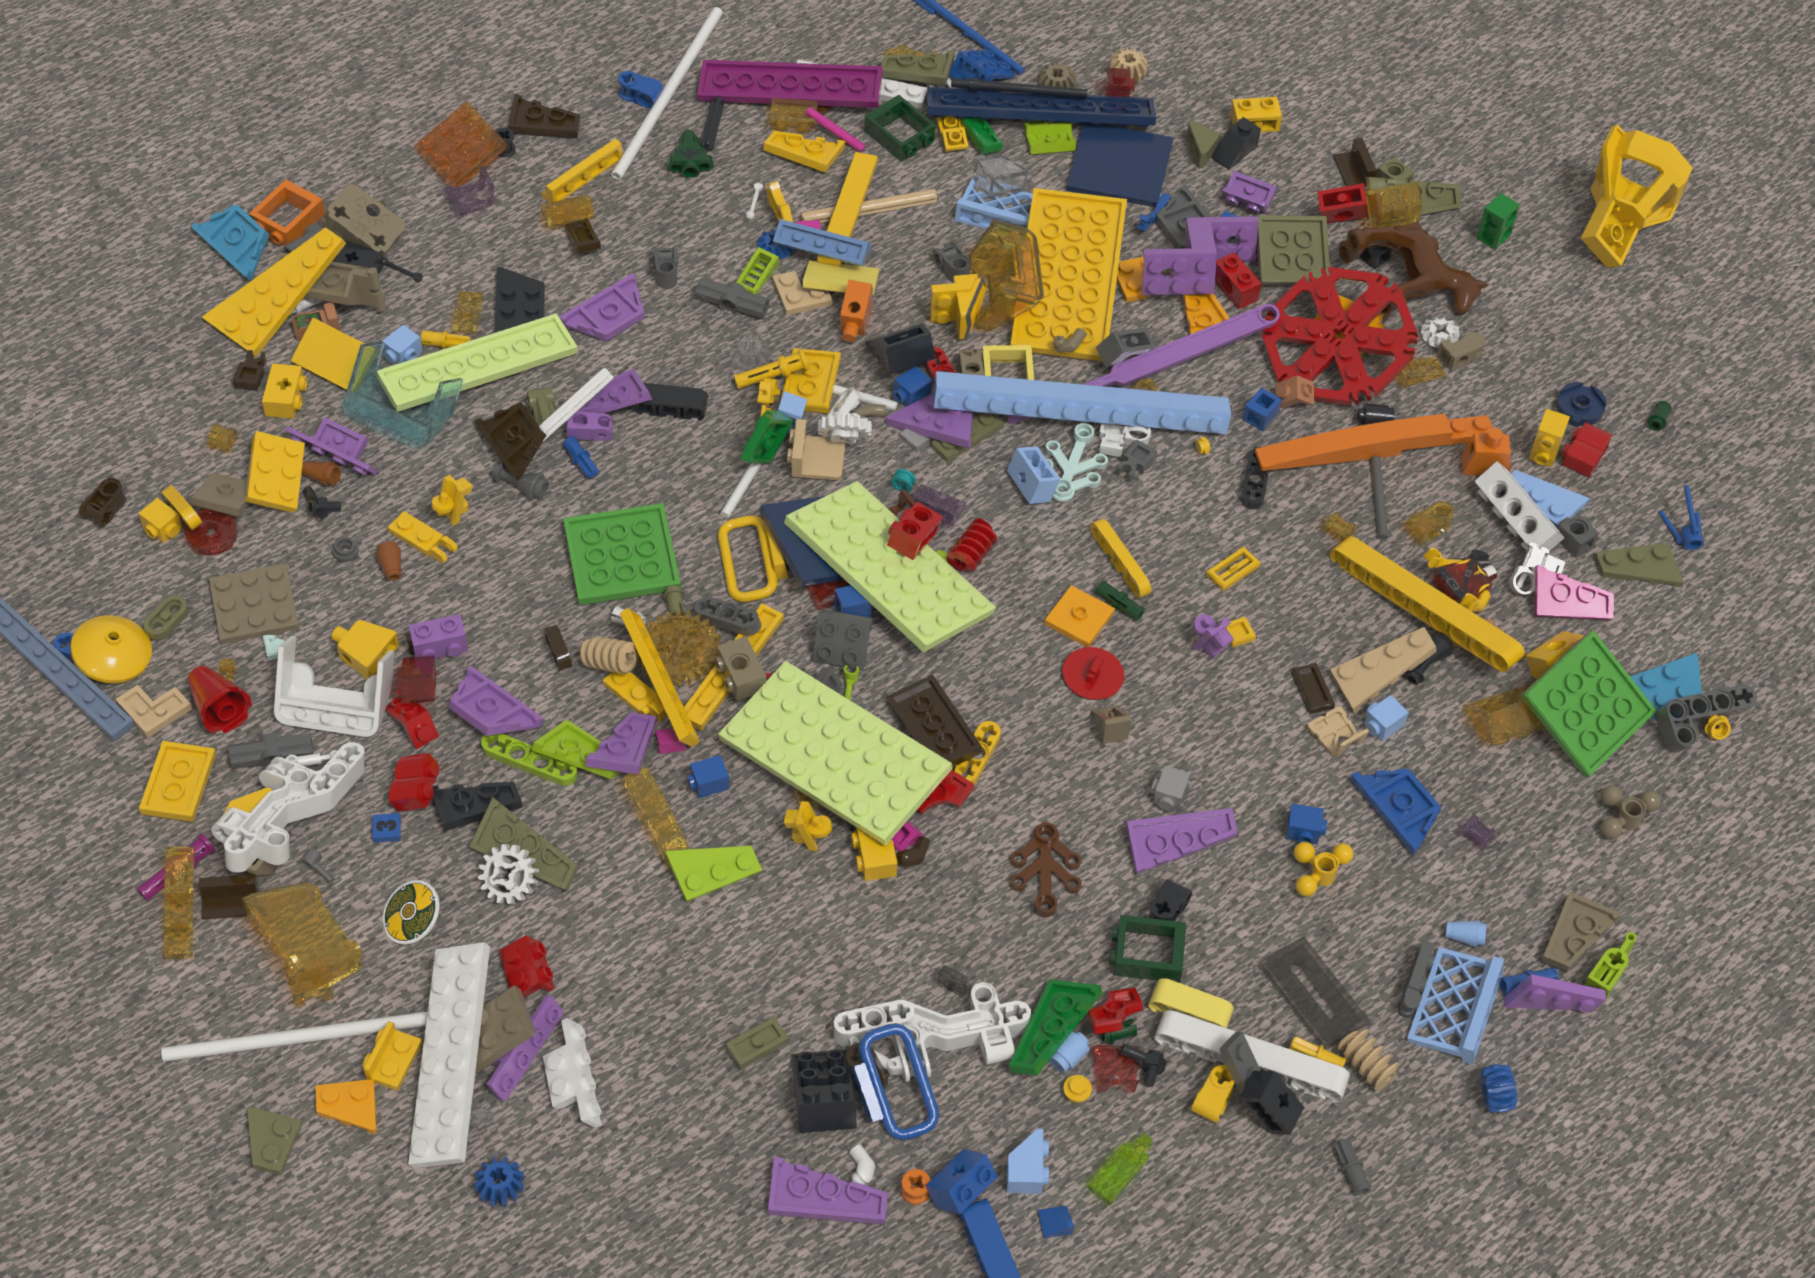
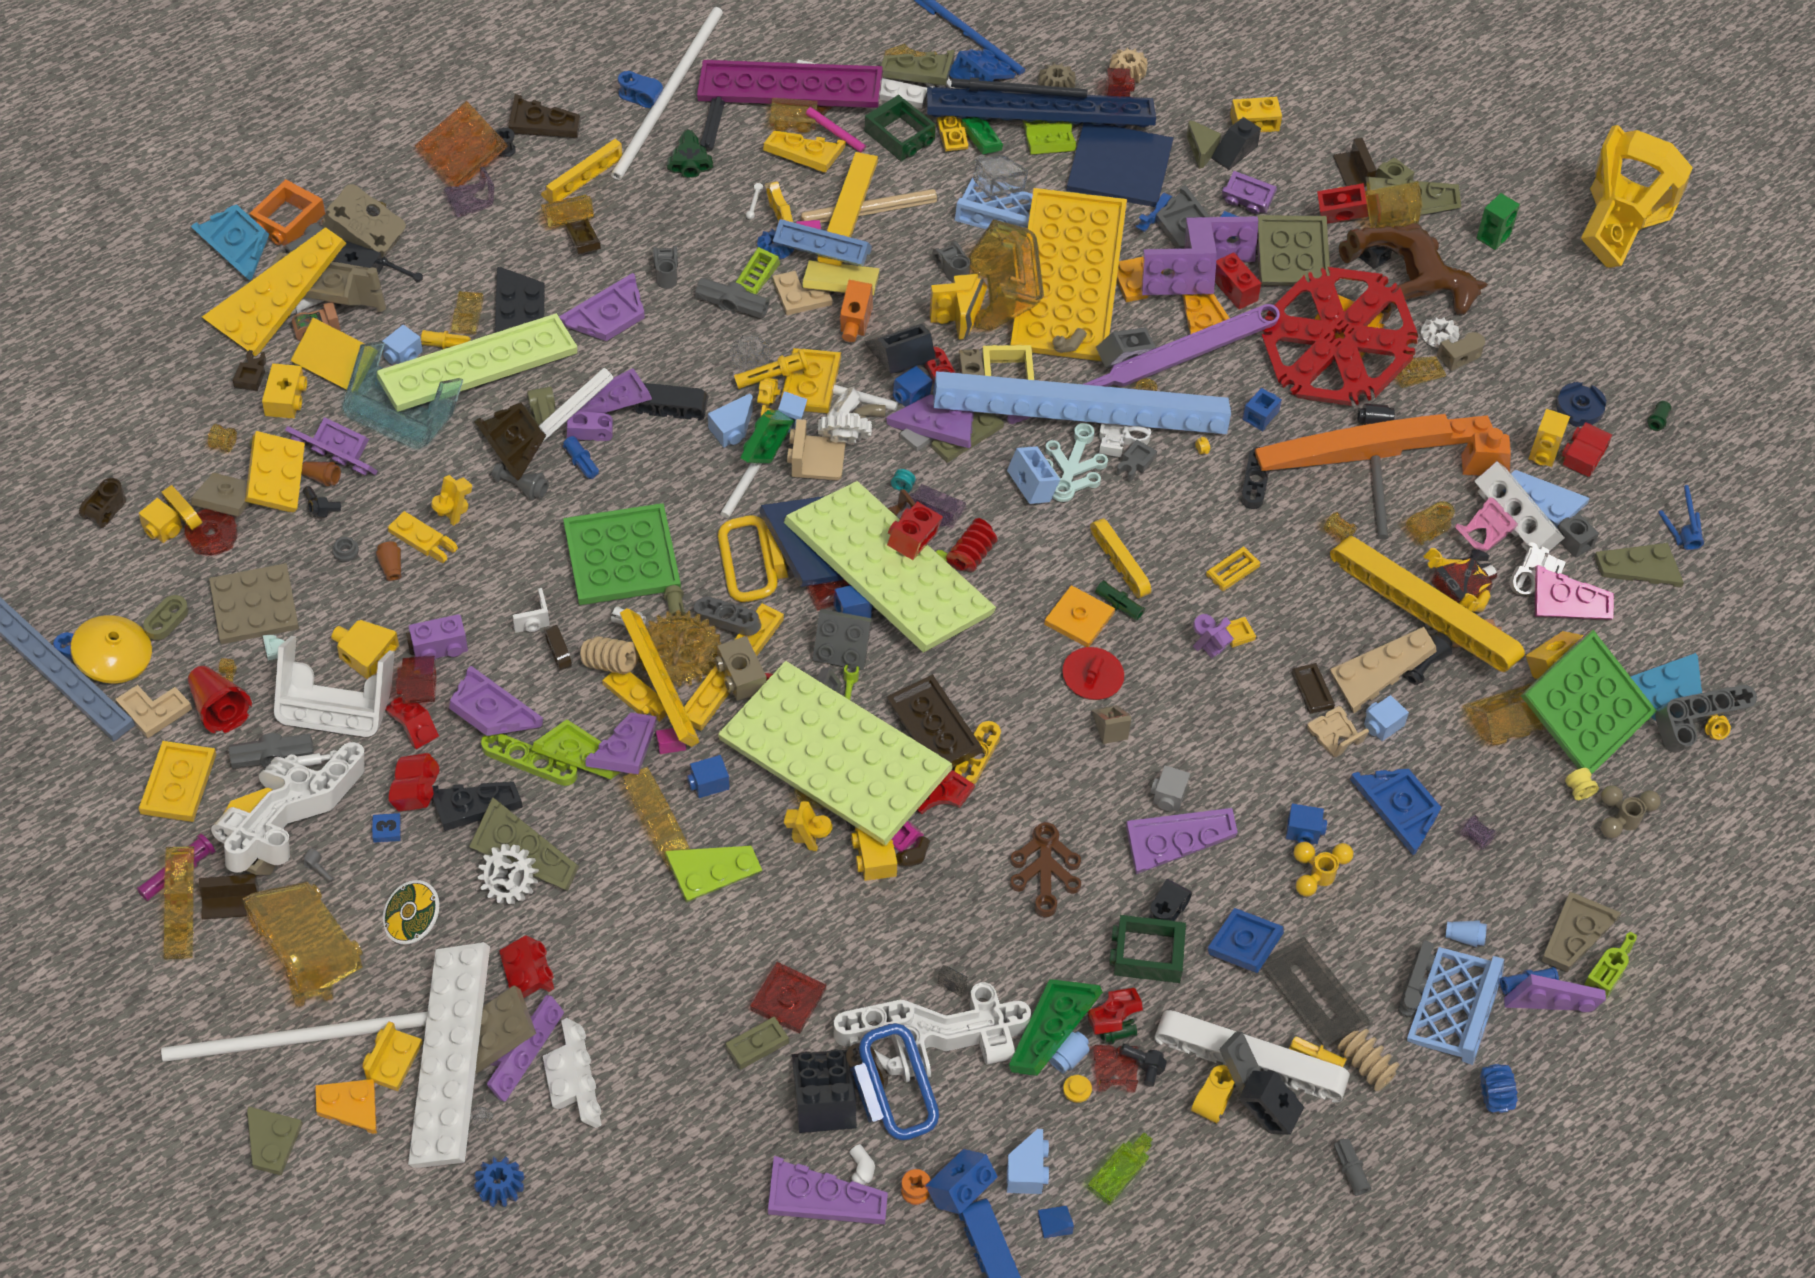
(532, 620): none -> white bracket
(731, 421): none -> light blue slope
(788, 997): none -> clear red plate
(1191, 1002): light yellow beam -> none
(1245, 940): none -> blue plate
(1295, 391): nougat bracket -> none
(1494, 520): none -> bright pink piece
(1582, 784): none -> light yellow wheel

